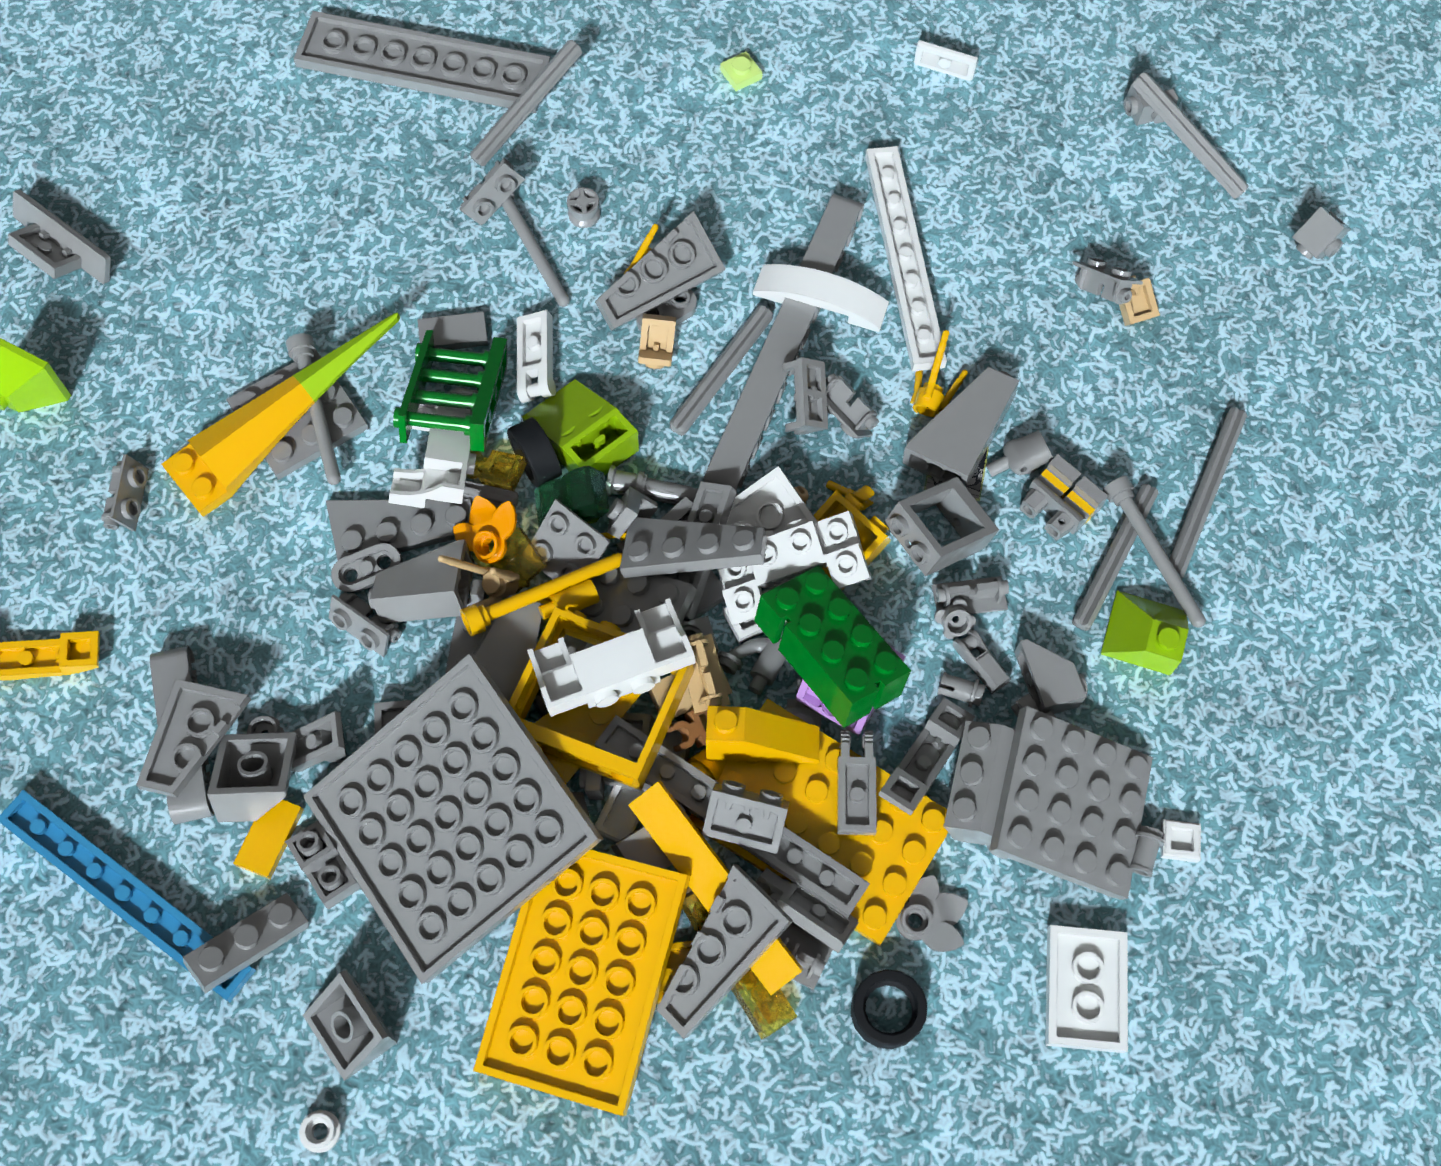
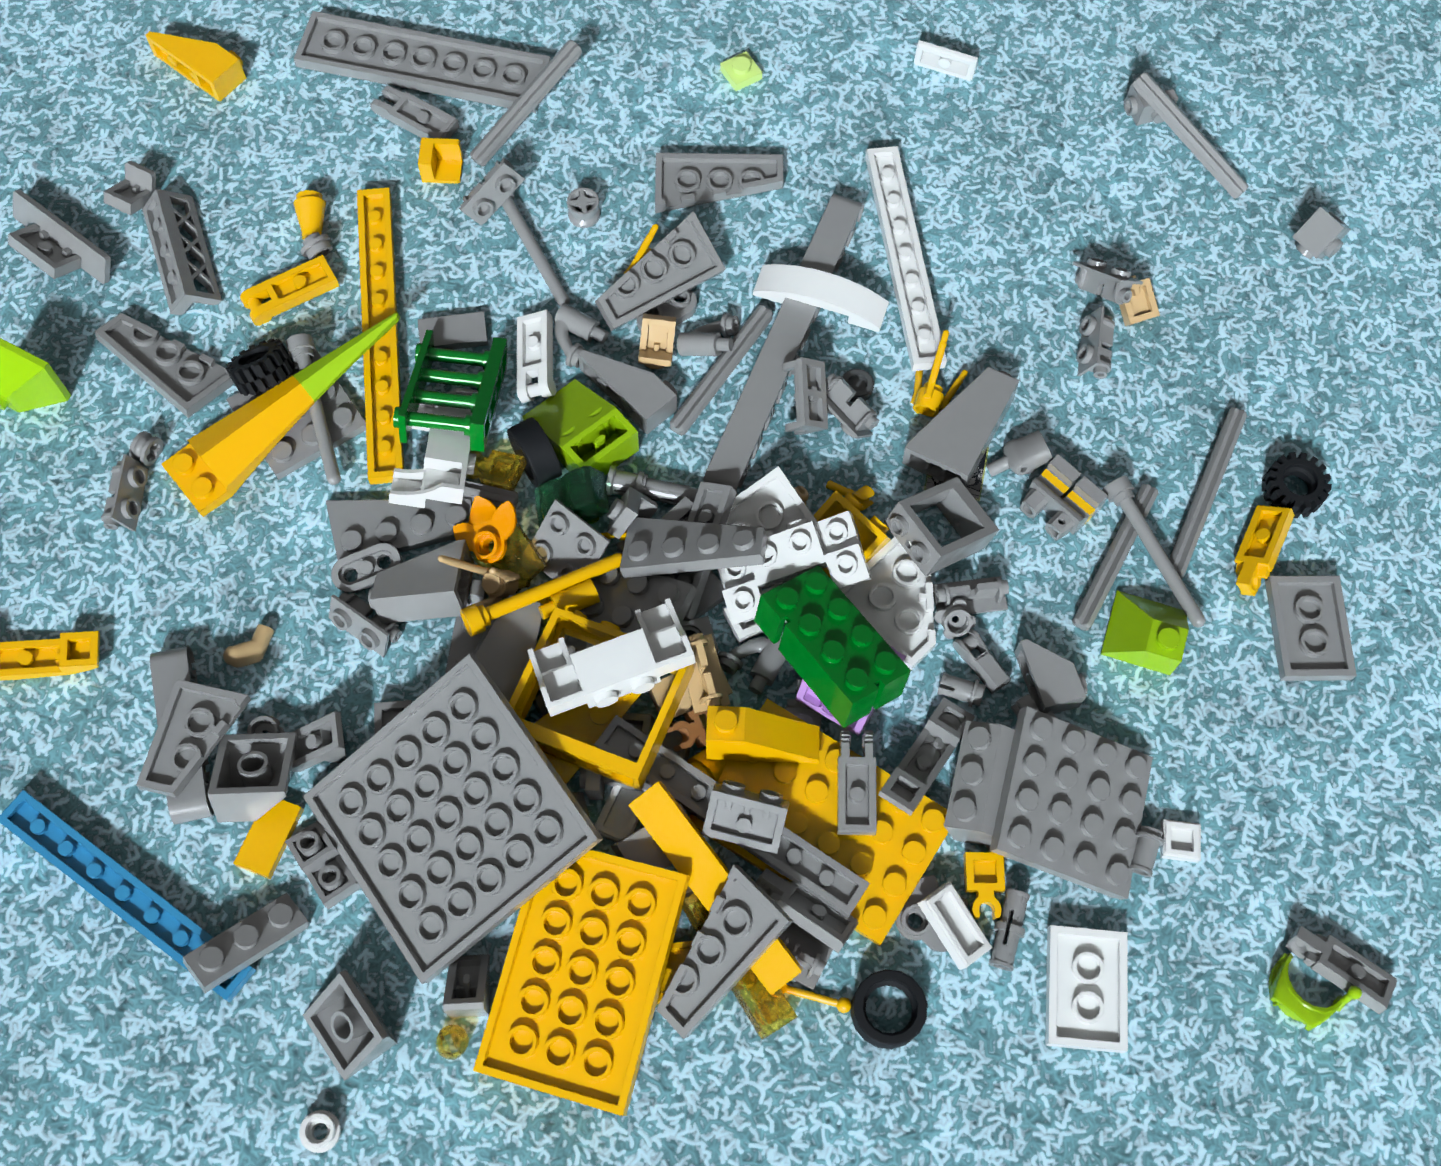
(133, 191): none -> light grey bracket
(146, 448): none -> light grey bush
(166, 365): none -> light grey wing
(171, 250): none -> light grey fence
(200, 62): none -> yellow slope
(250, 651): none -> tan arm
(260, 367): none -> black tyre
(289, 290): none -> yellow plate
(310, 211): none -> yellow cone
(316, 245): none -> light grey plate
(382, 359): none -> yellow plate
(415, 114): none -> light grey hinge
(440, 160): none -> yellow panel
(459, 1038): none -> clear yellow hinge
(468, 987): none -> light grey slope
(574, 321): none -> light grey plant
(634, 390): none -> light grey slope
(707, 338): none -> light grey plant
(711, 177): none -> light grey wing
(842, 1004): none -> yellow hinge
(861, 382): none -> dark grey tile
(897, 602): none -> white plate
(954, 925): none -> white tile
(984, 876): none -> yellow plate
(1014, 904): none -> light grey pin
(1095, 332): none -> light grey hinge
(1261, 546): none -> yellow hinge
(1289, 1001): none -> lime helmet
(1307, 471): none -> black tyre
(1310, 628): none -> light grey plate
(1343, 967): none -> light grey hinge

